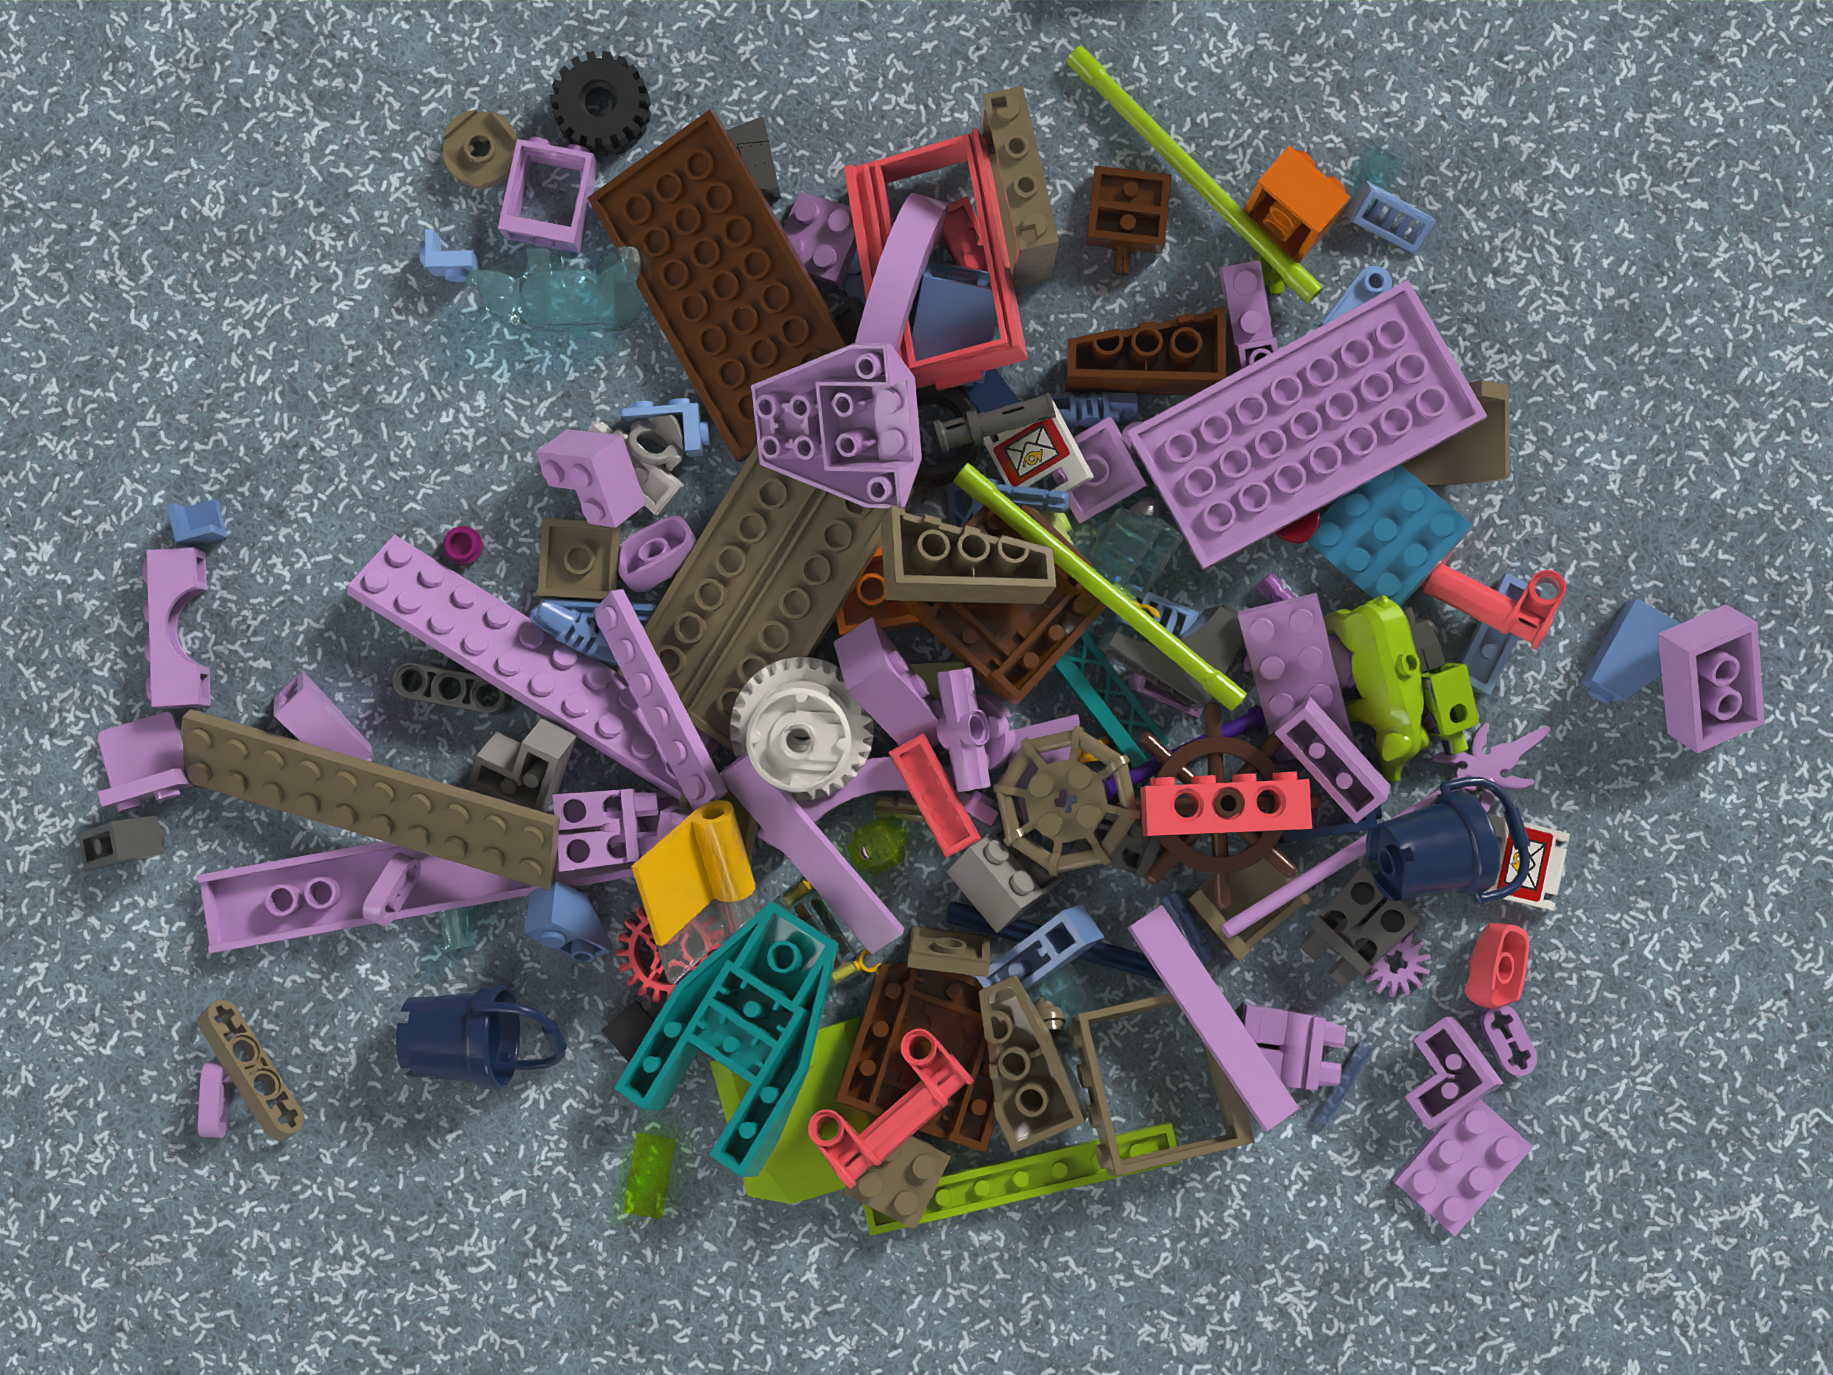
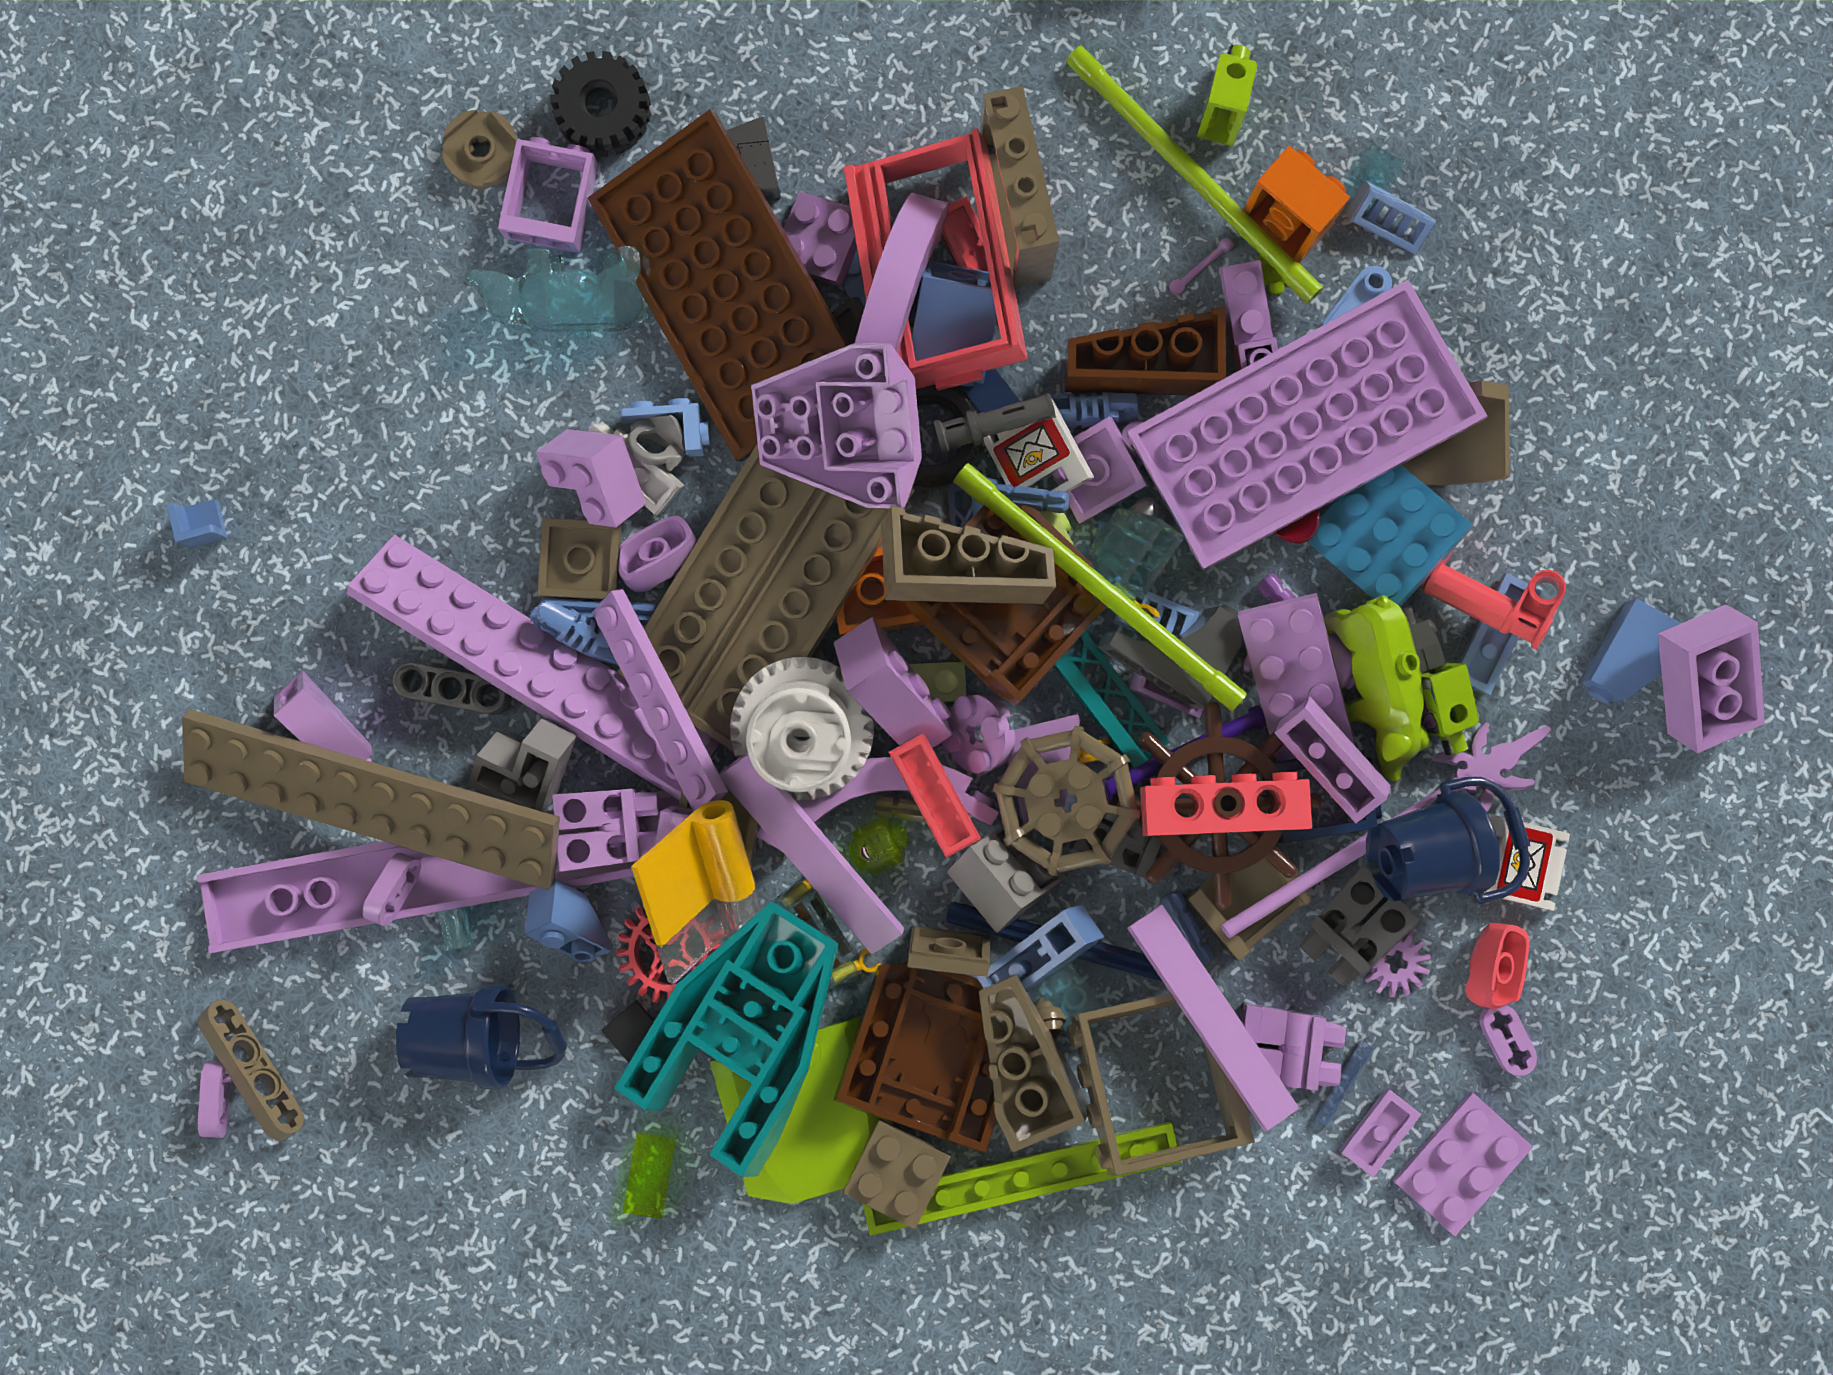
(121, 842): dark grey slope -> none
(142, 762): lavender bracket -> none
(172, 581): lavender arch -> none
(451, 264): light blue bracket -> none
(463, 545): magenta plate -> none
(855, 1153): coral piece -> none
(963, 729): lavender piece -> none
(1128, 213): reddish brown plate -> none
(1177, 286): none -> lavender hinge
(1228, 96): none -> lime torso
(1379, 1132): none -> lavender plate
(1460, 1078): lavender brick -> none

